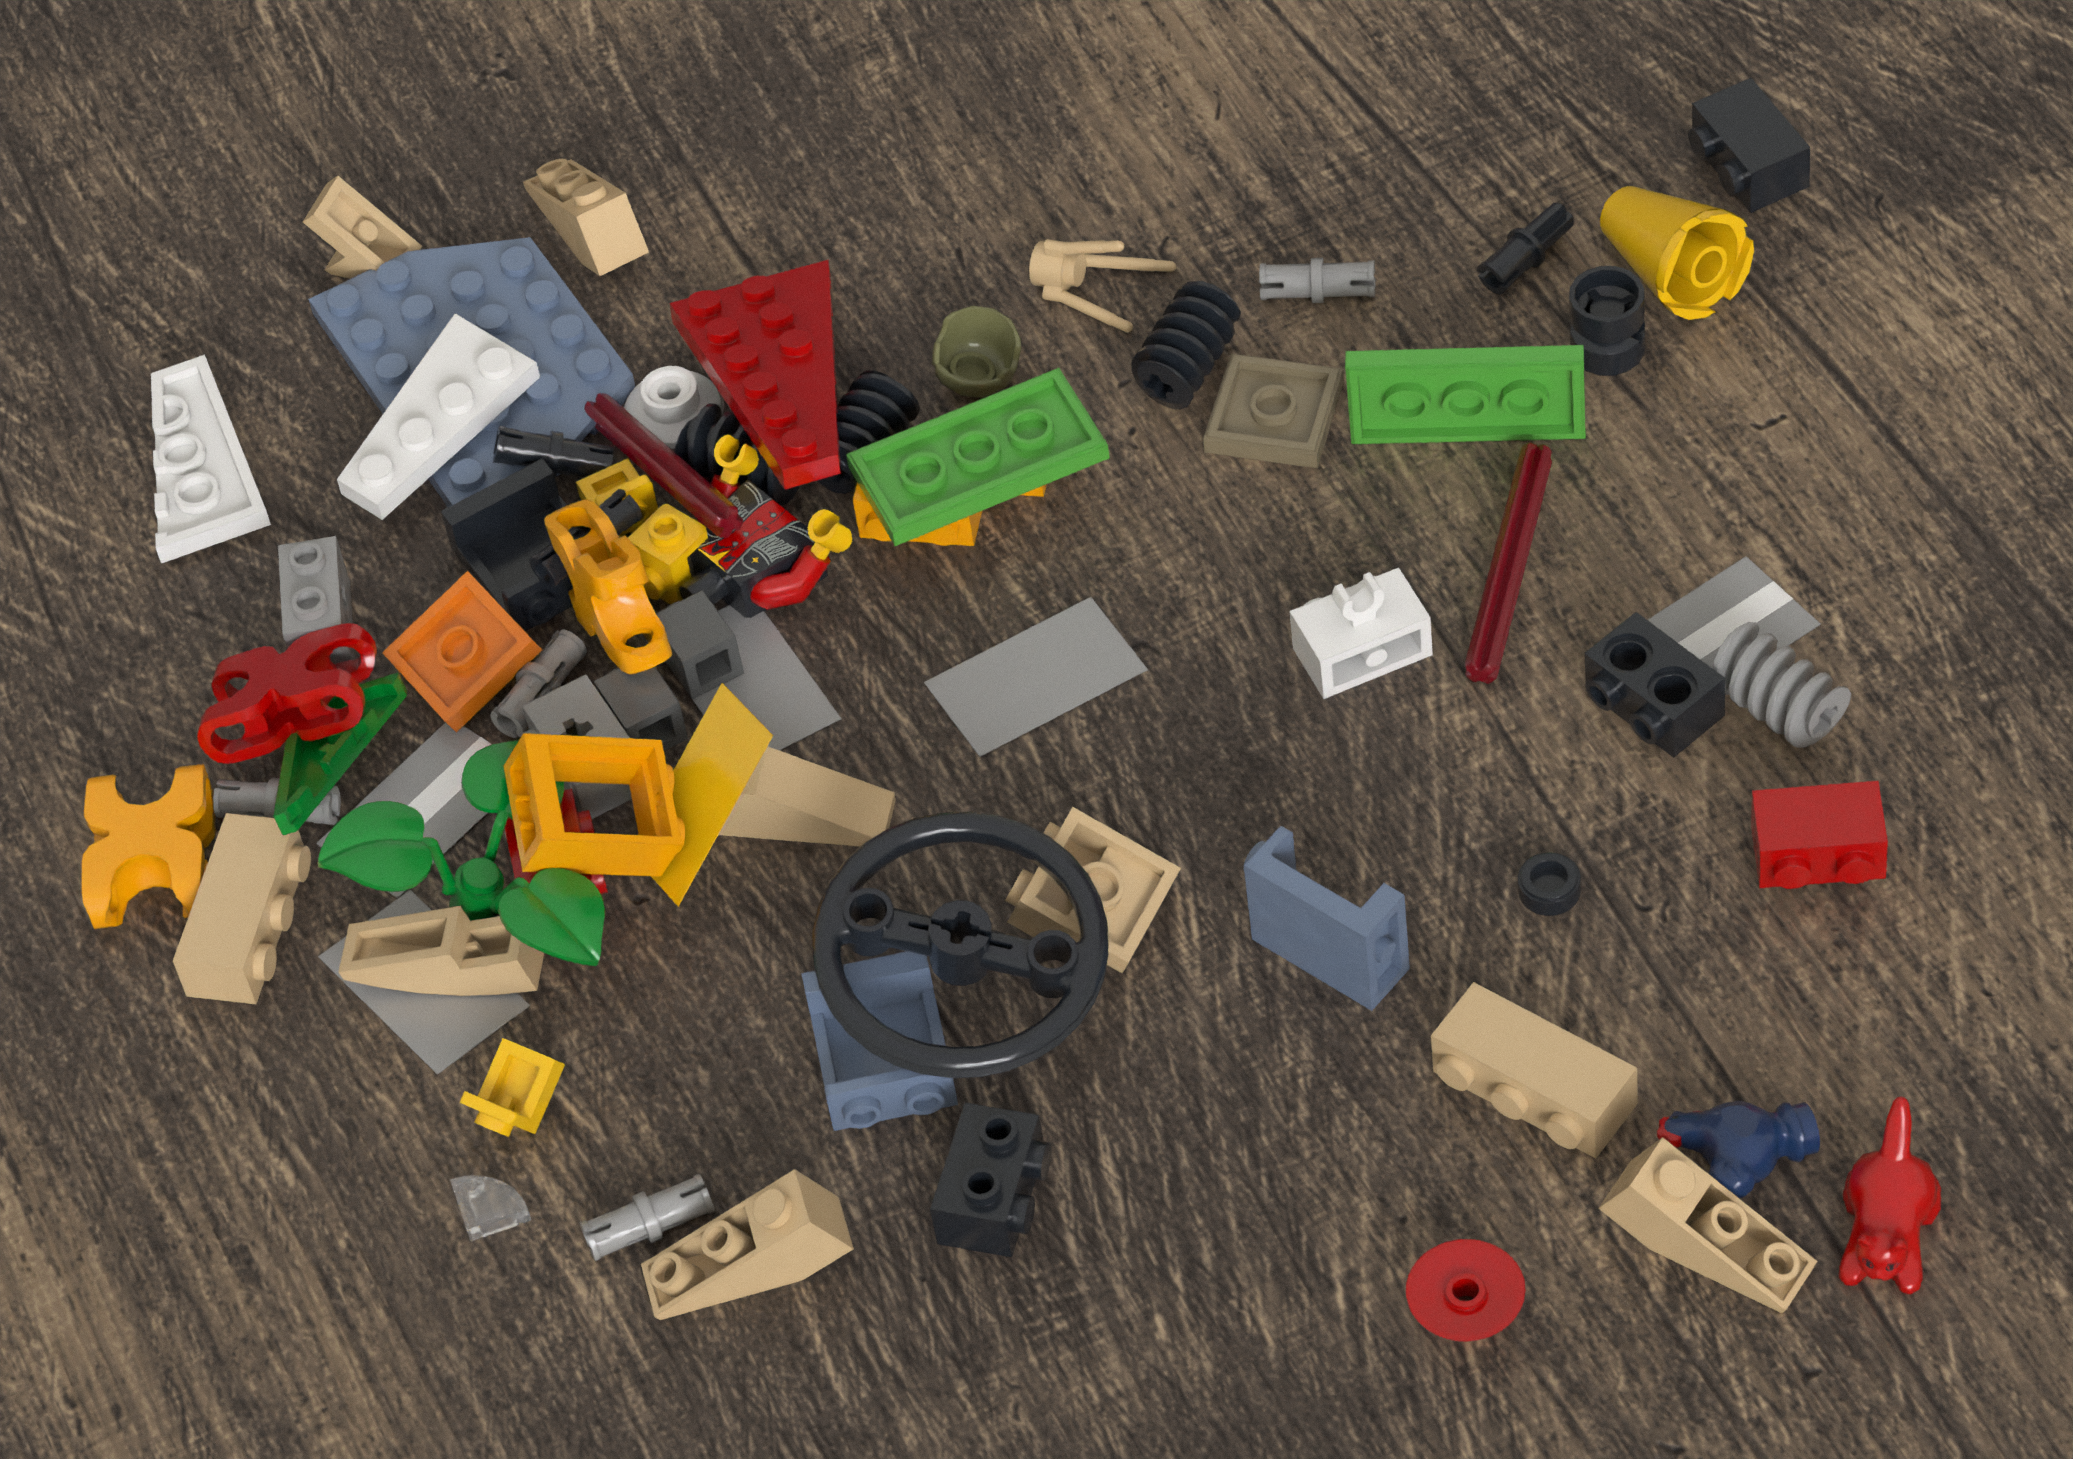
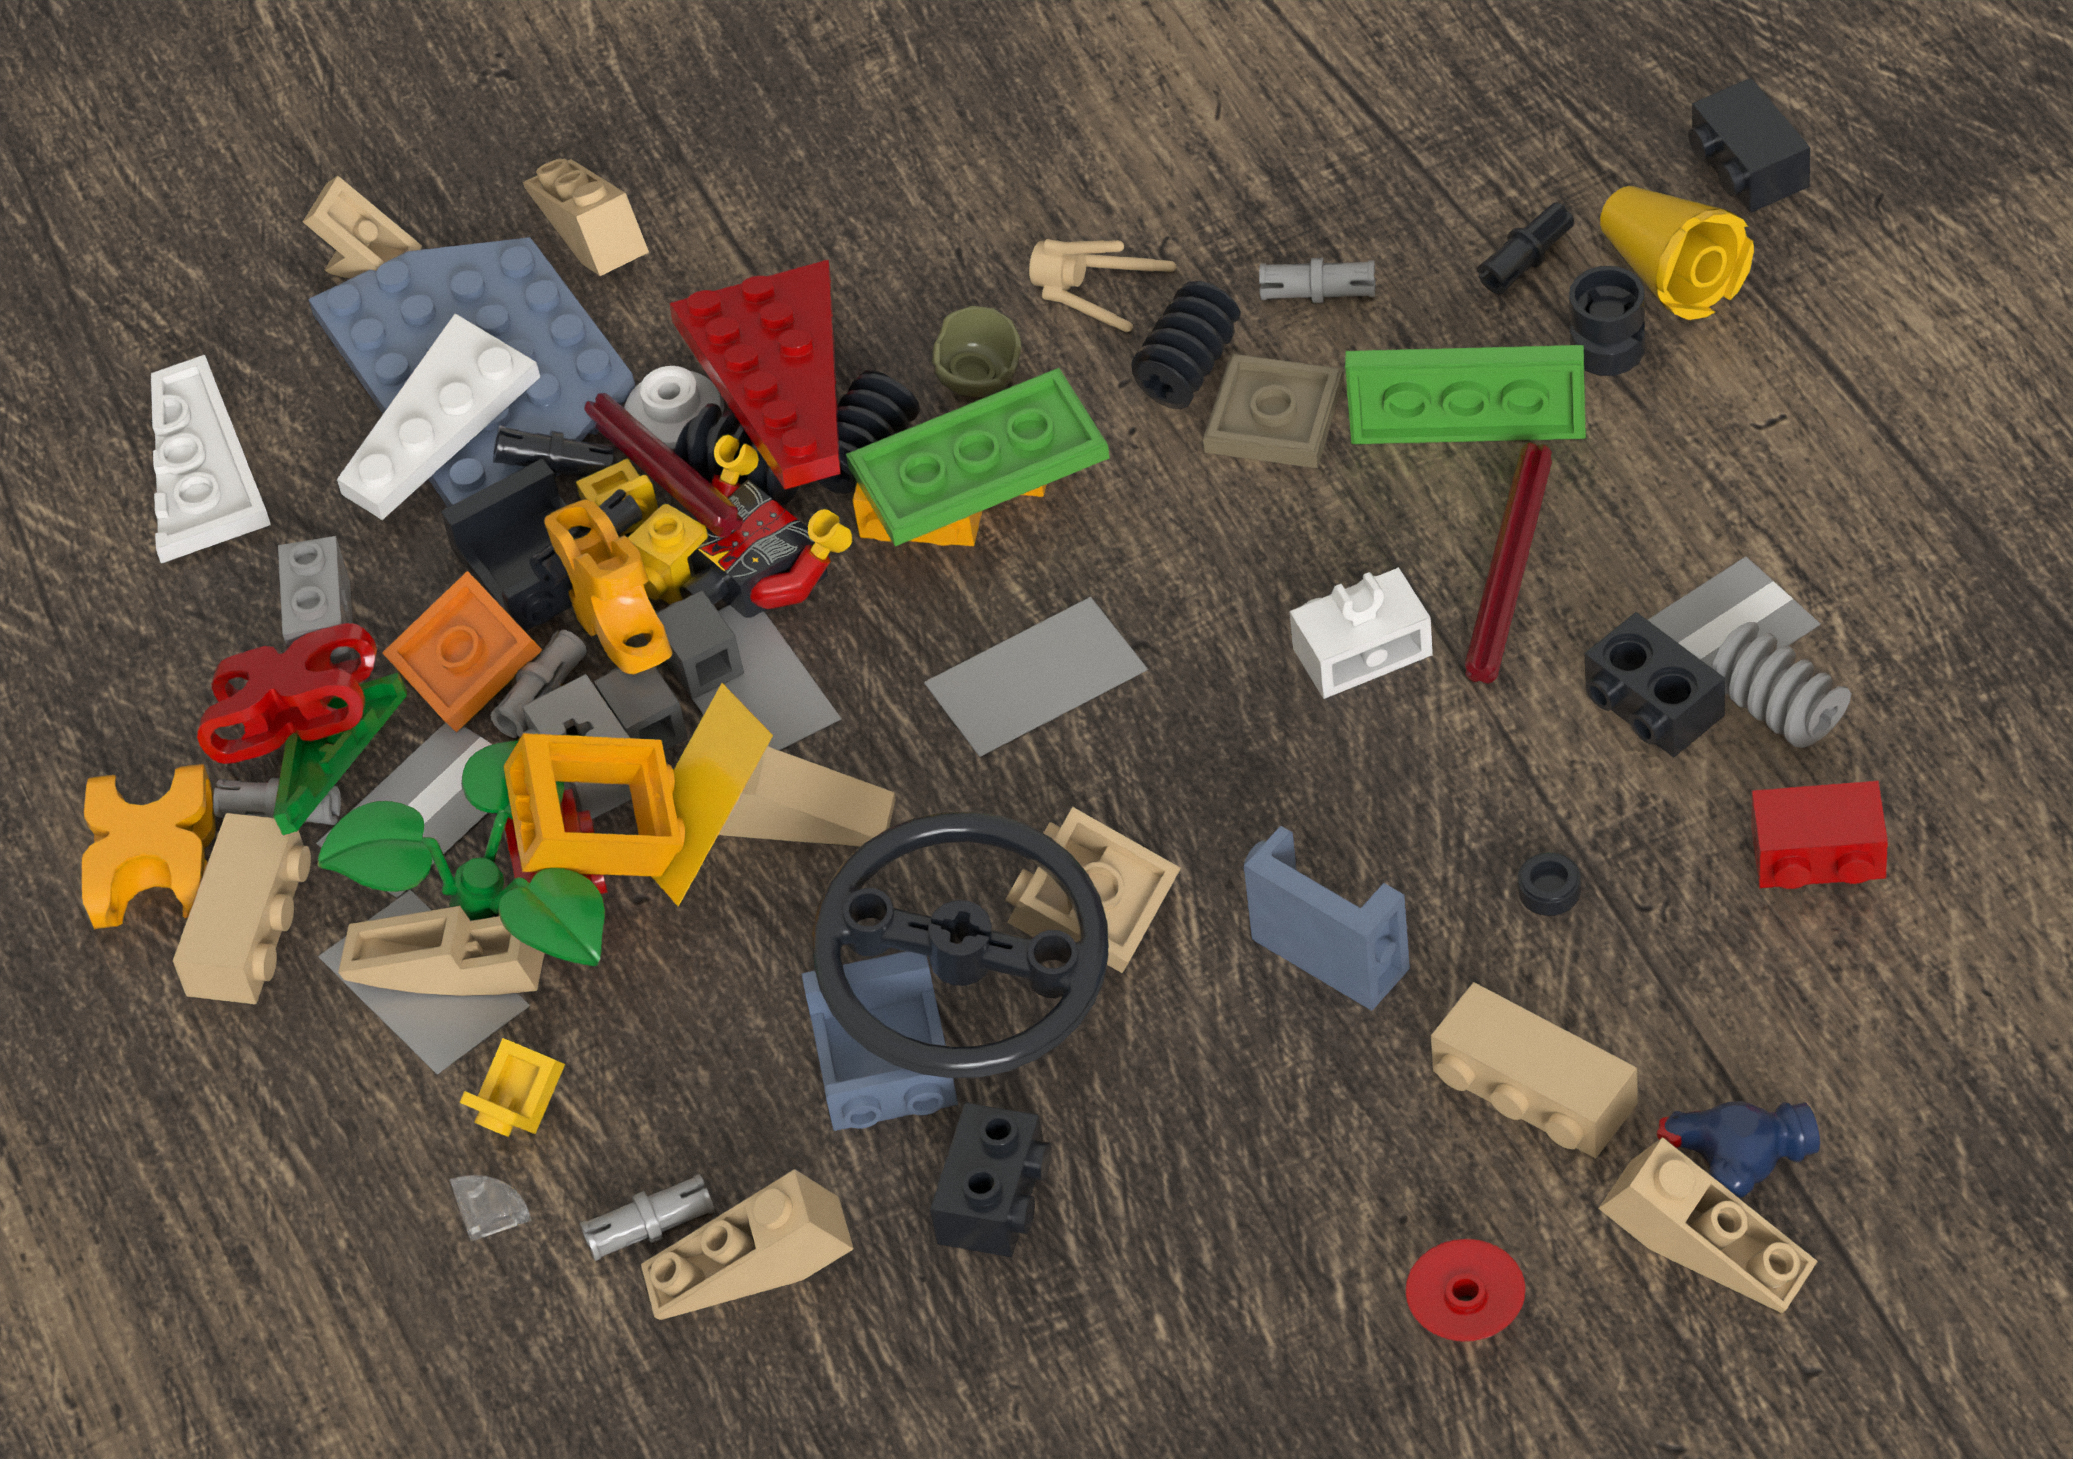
(1890, 1200): red animal -> none

